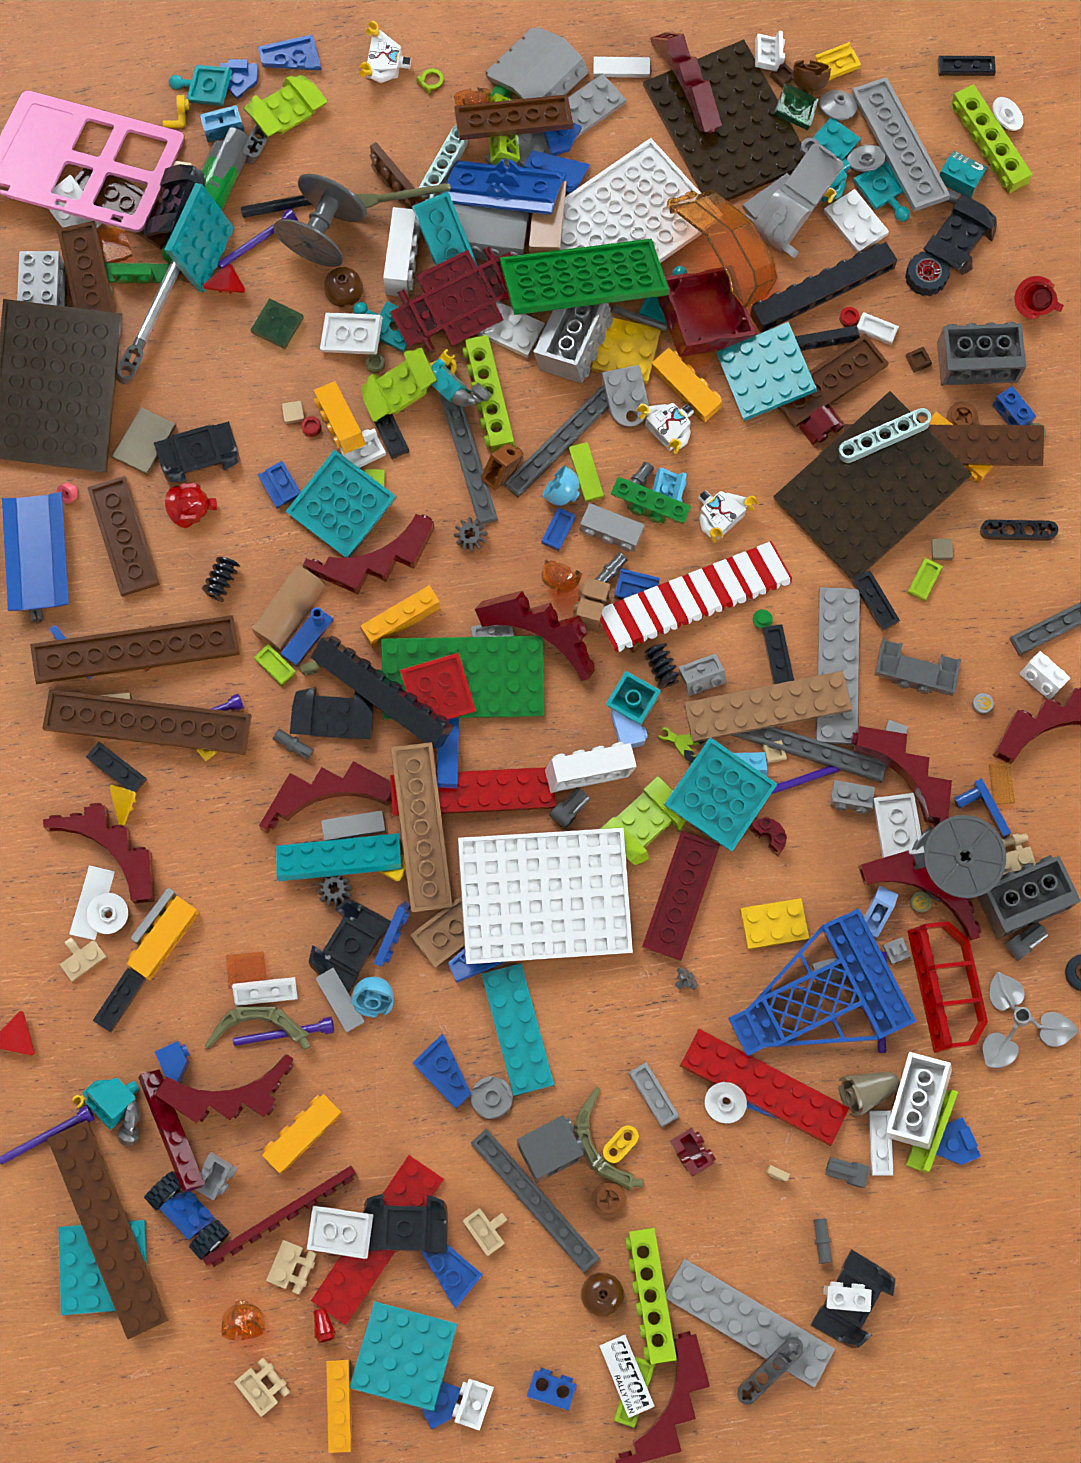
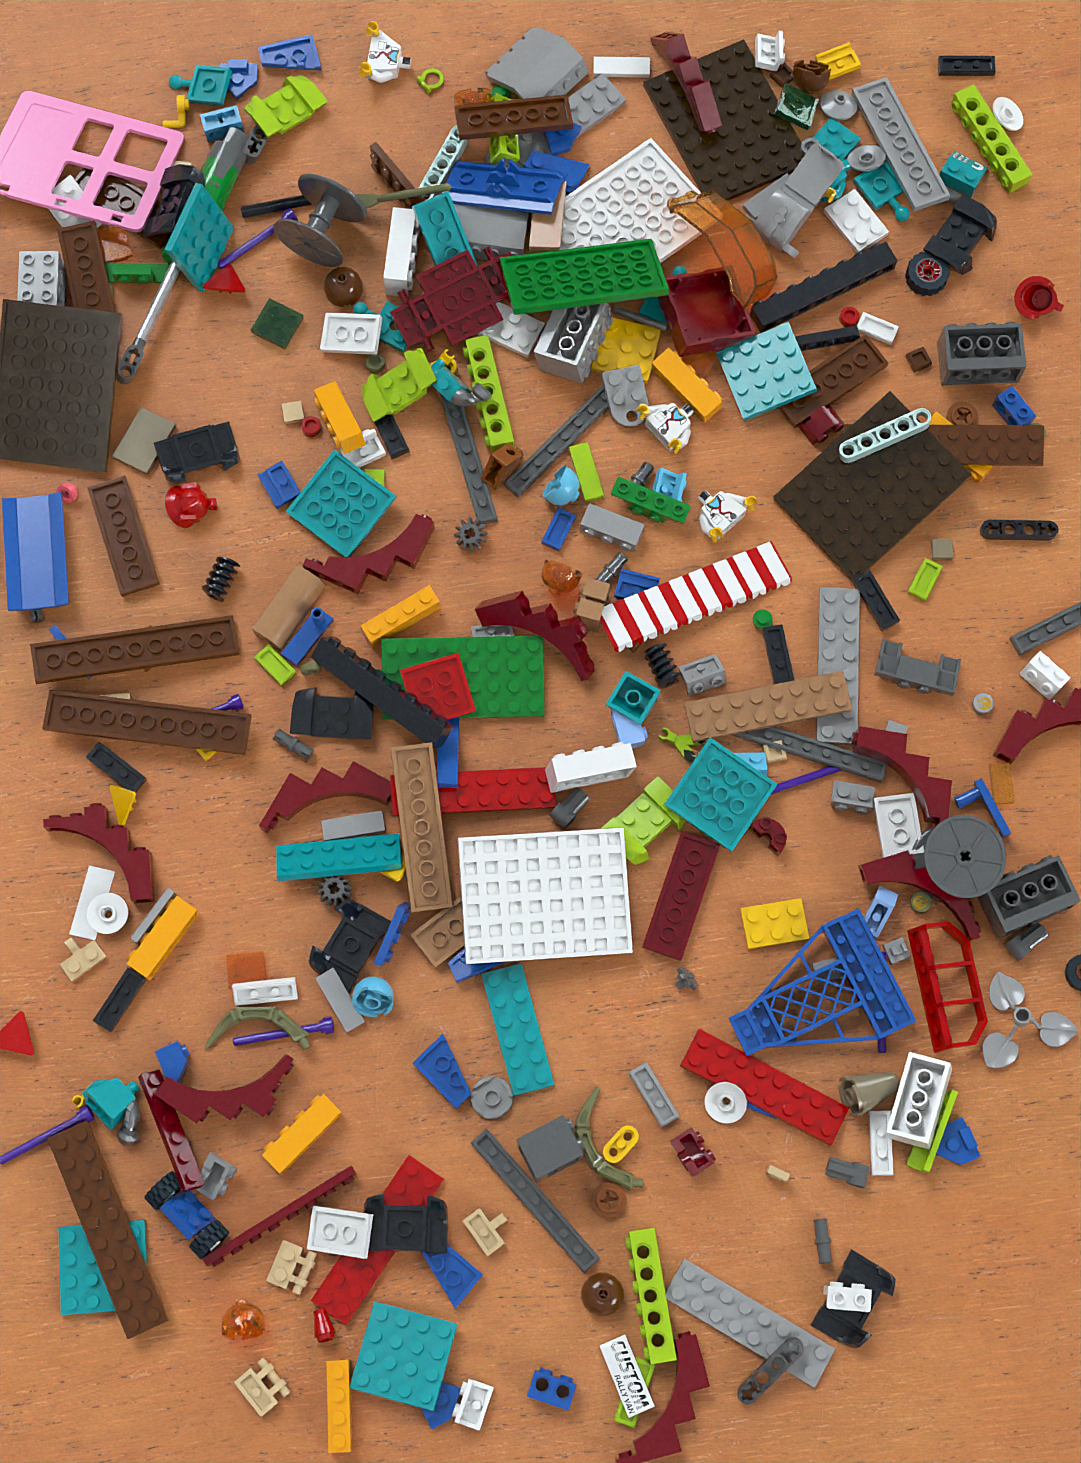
(1021, 856): tan plate -> none

